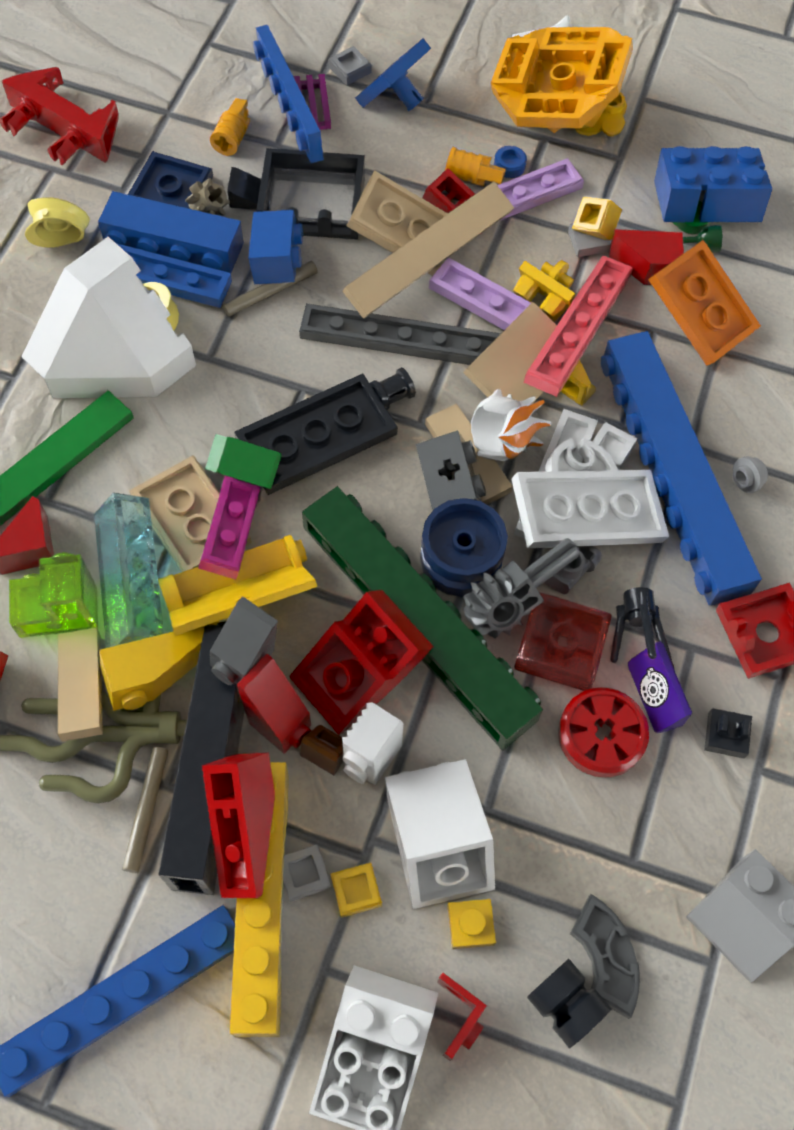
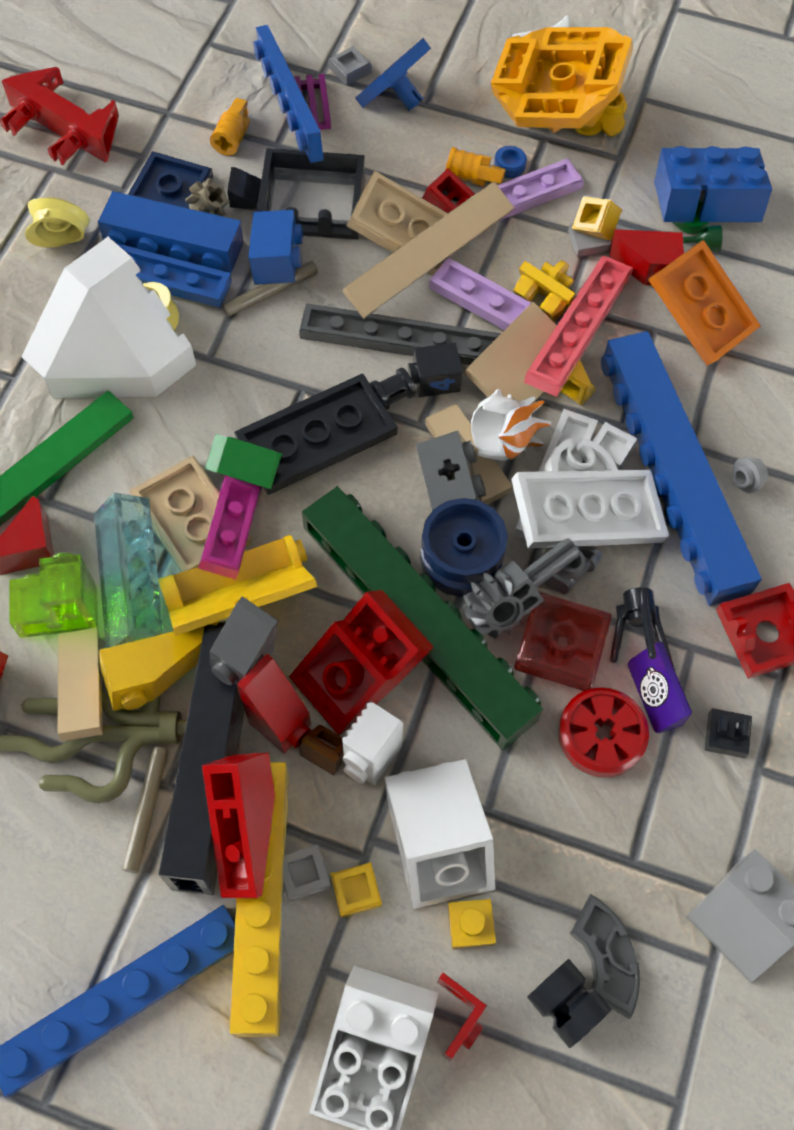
(436, 370): none -> black brick

